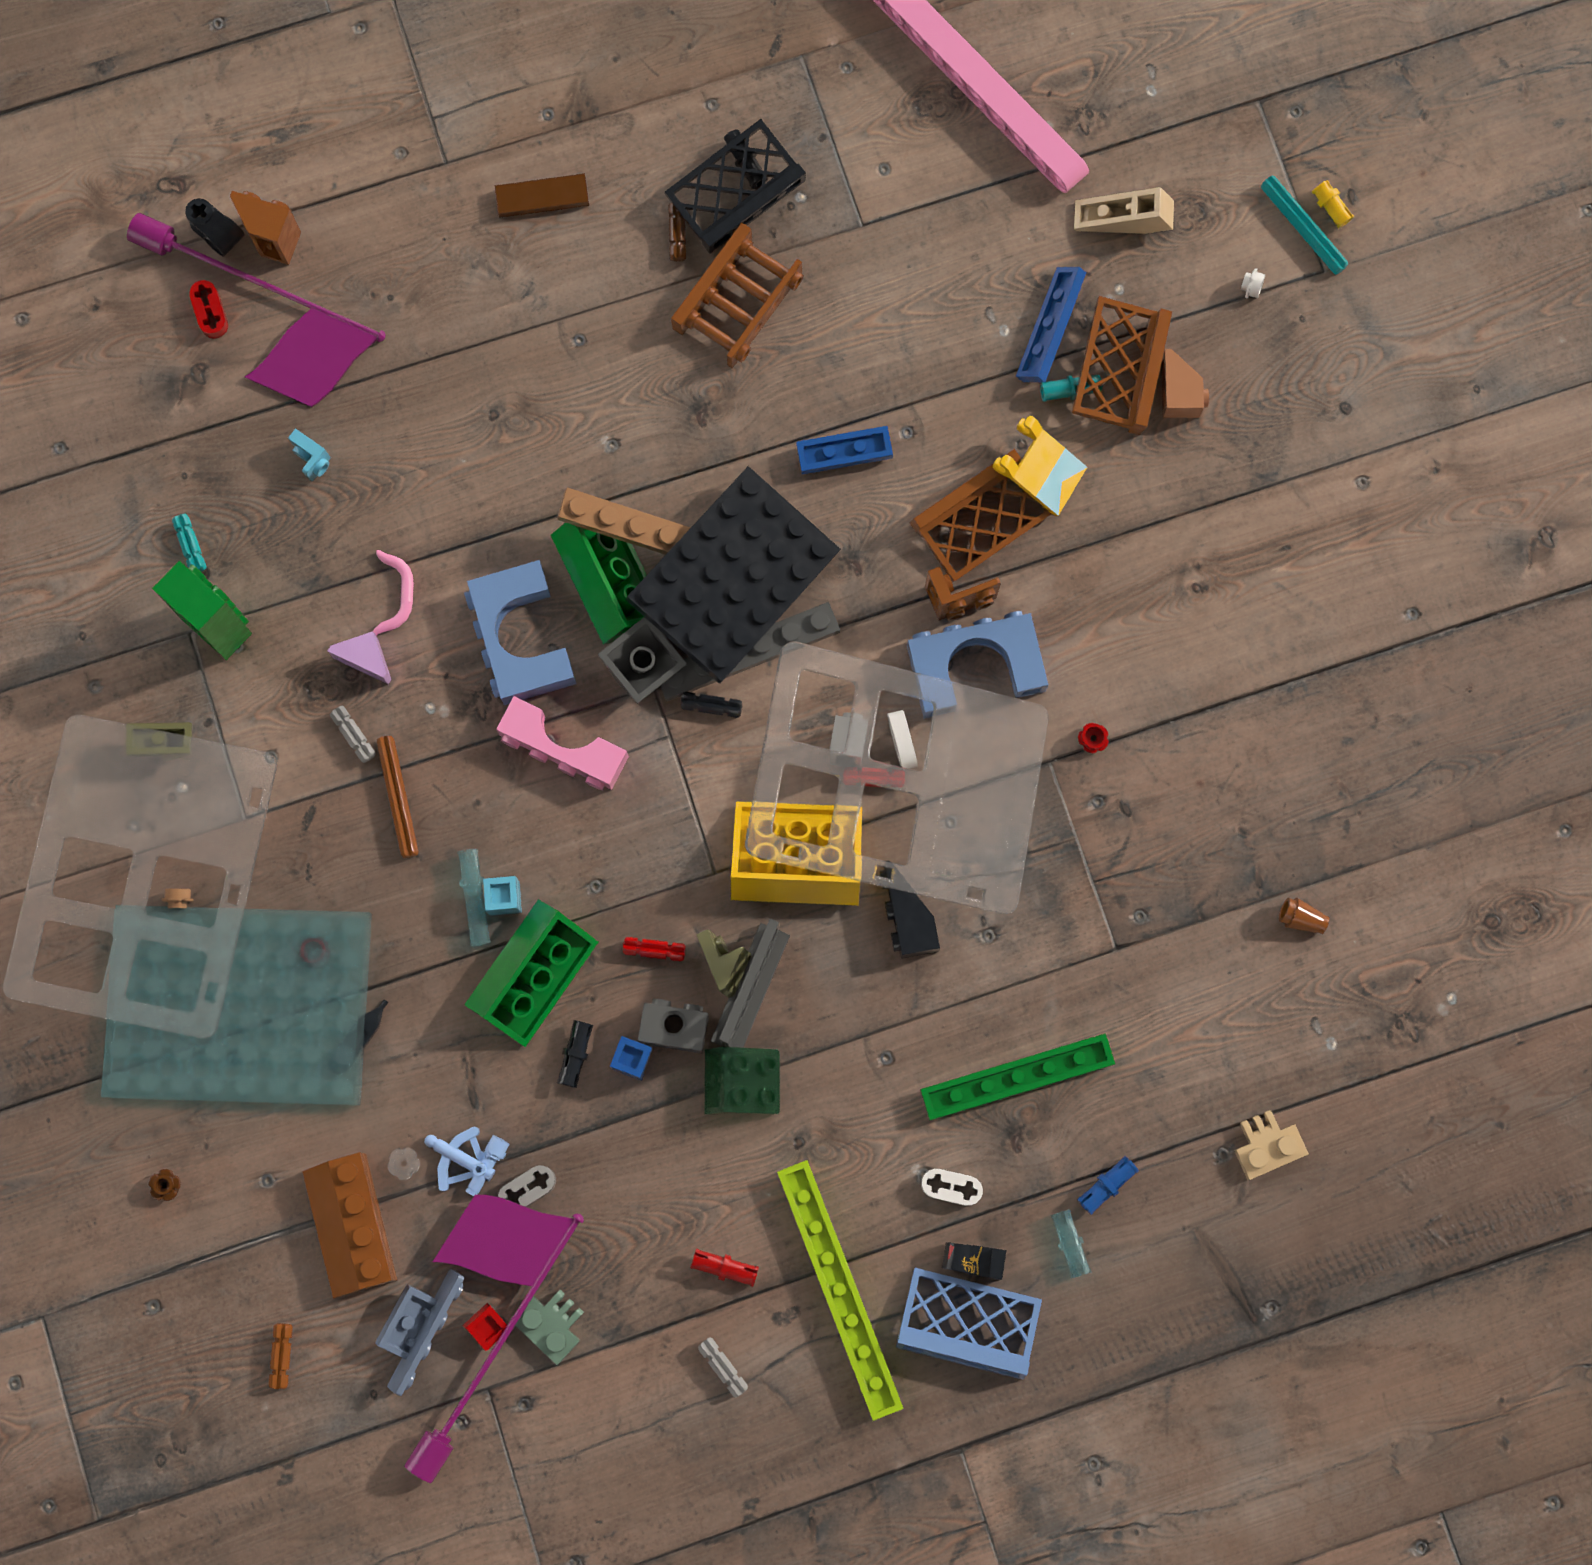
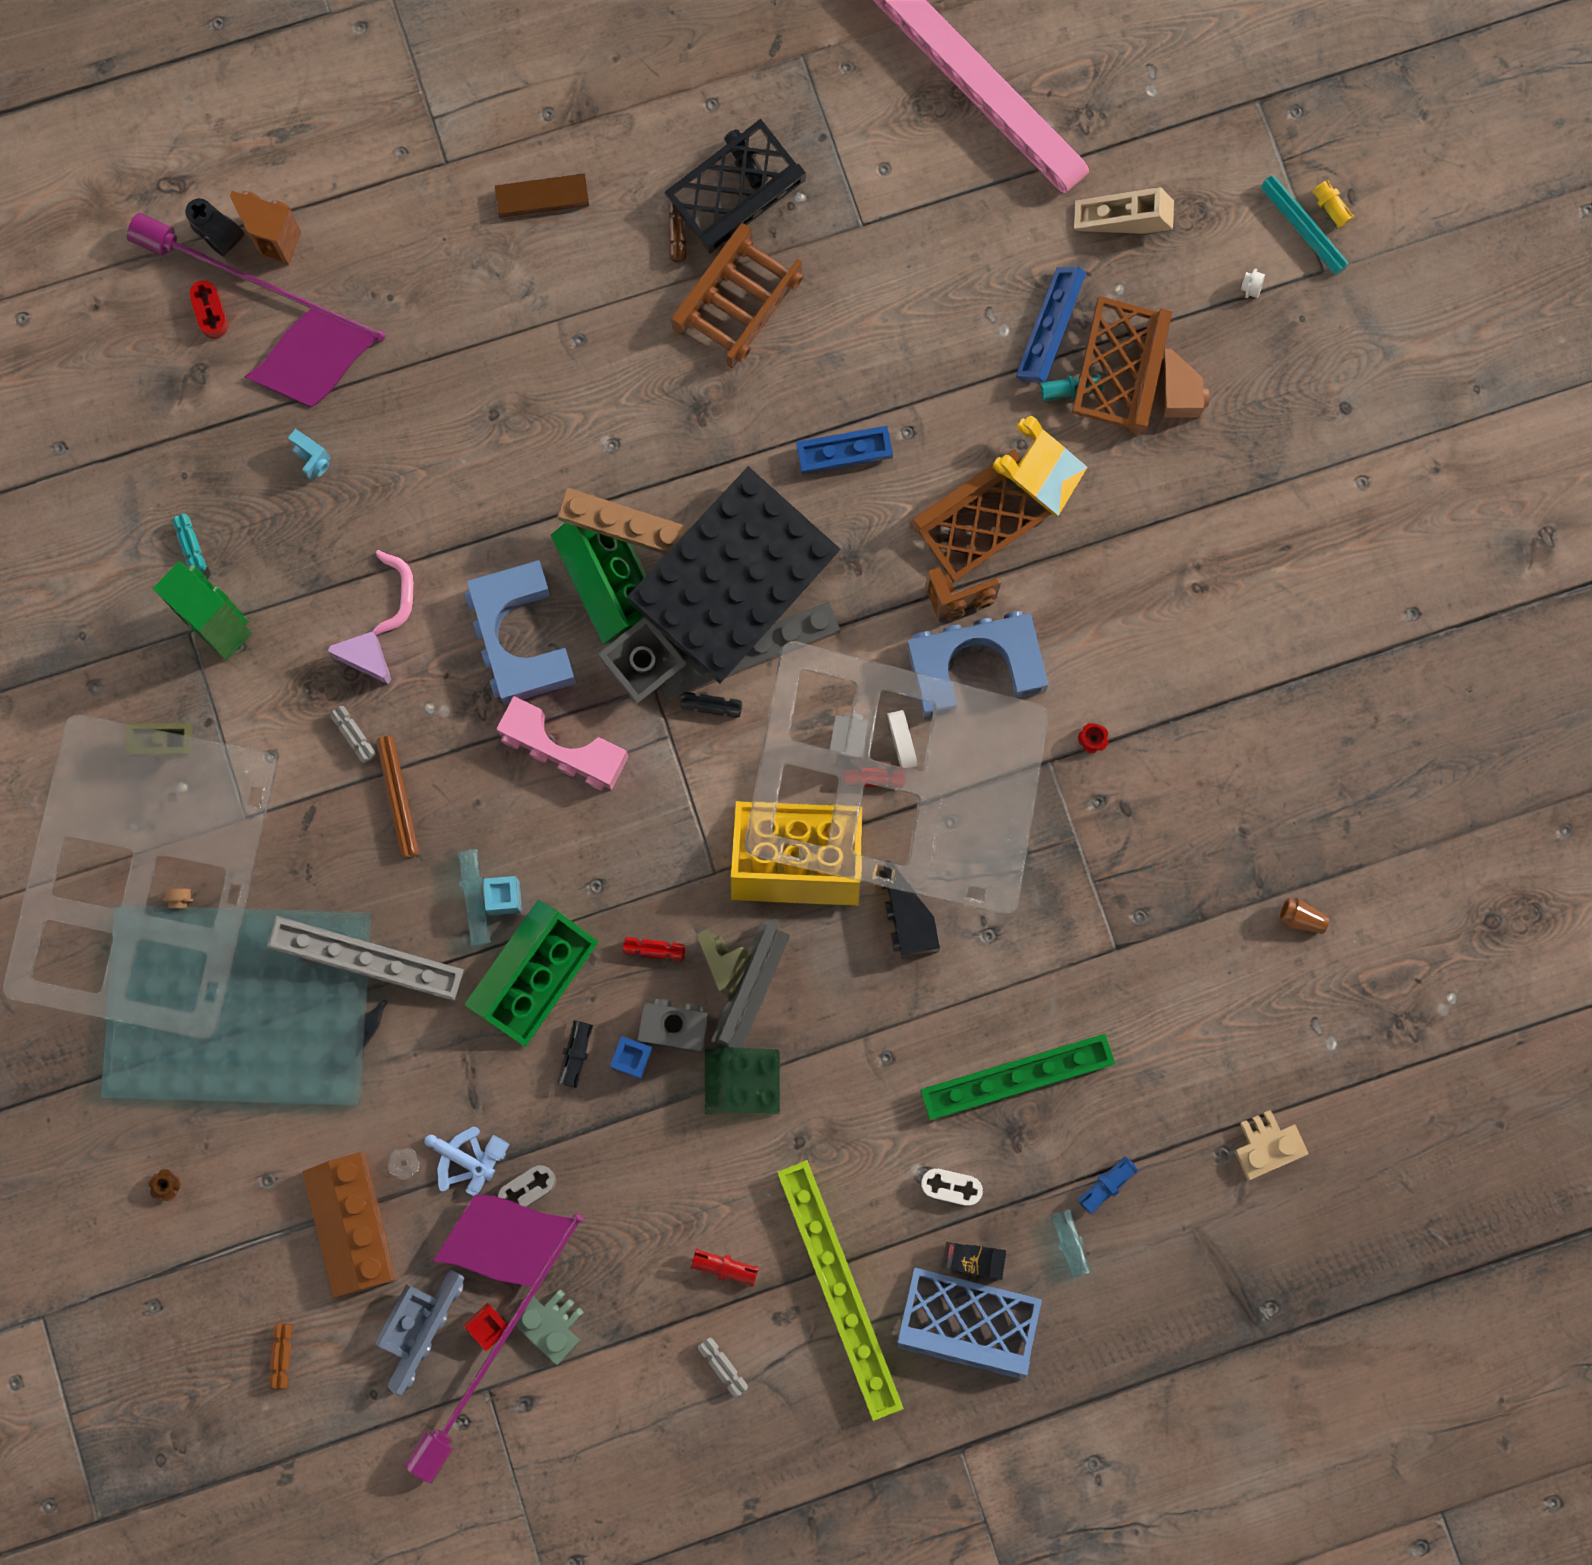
(365, 958): none -> light grey tile

